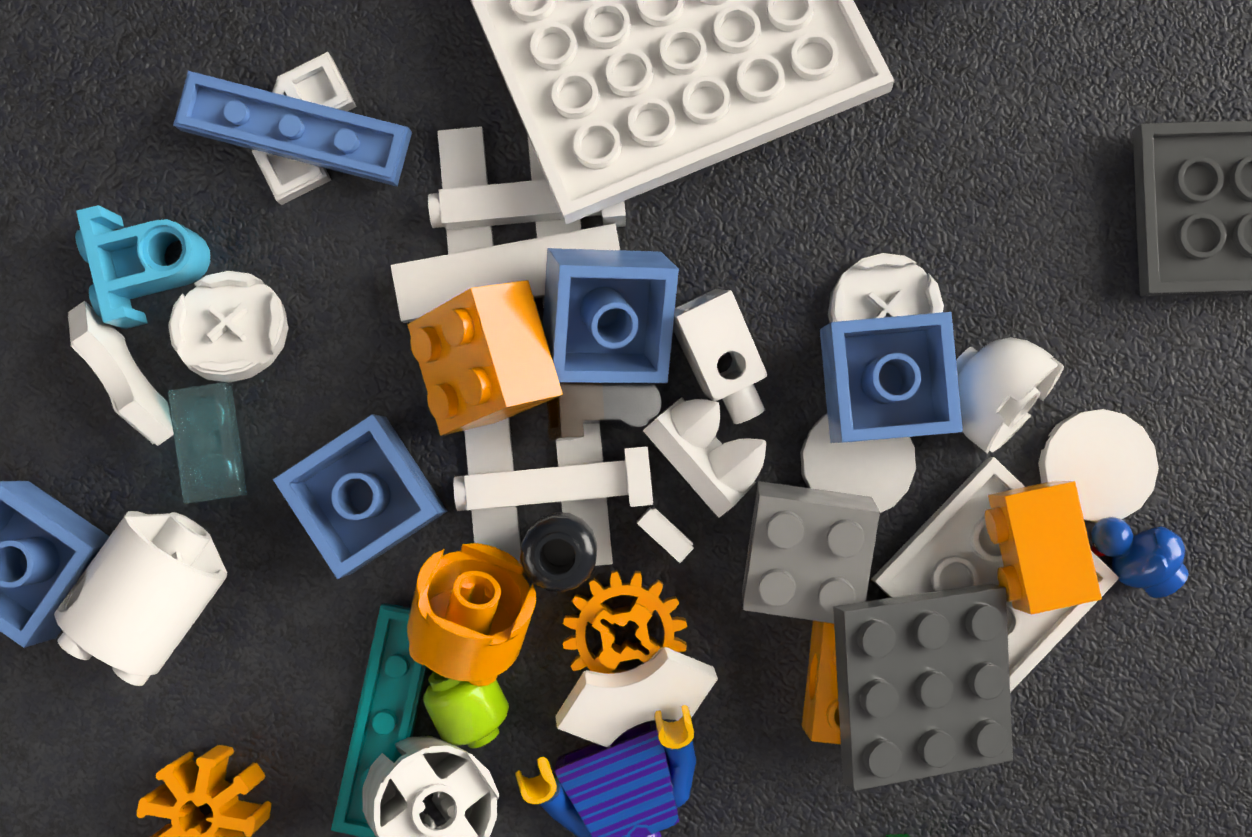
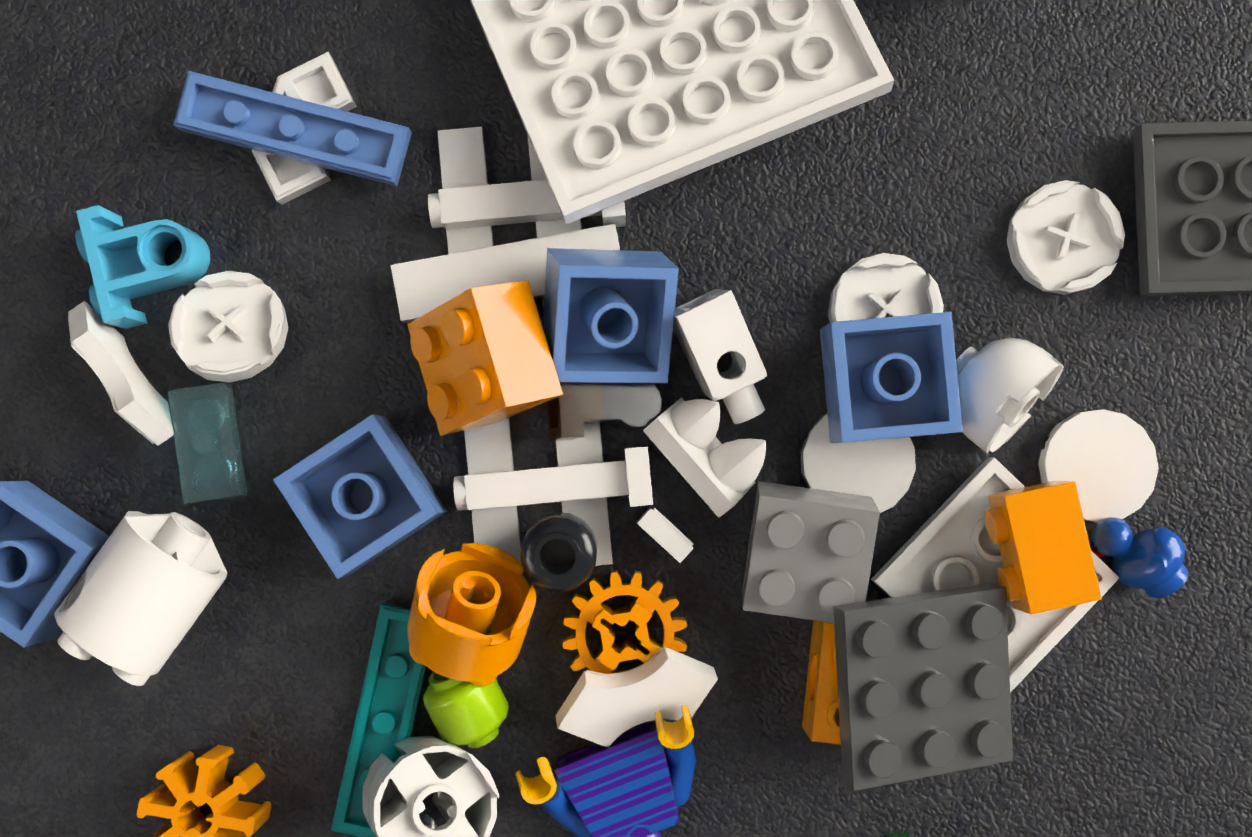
(1065, 237): none -> white tile

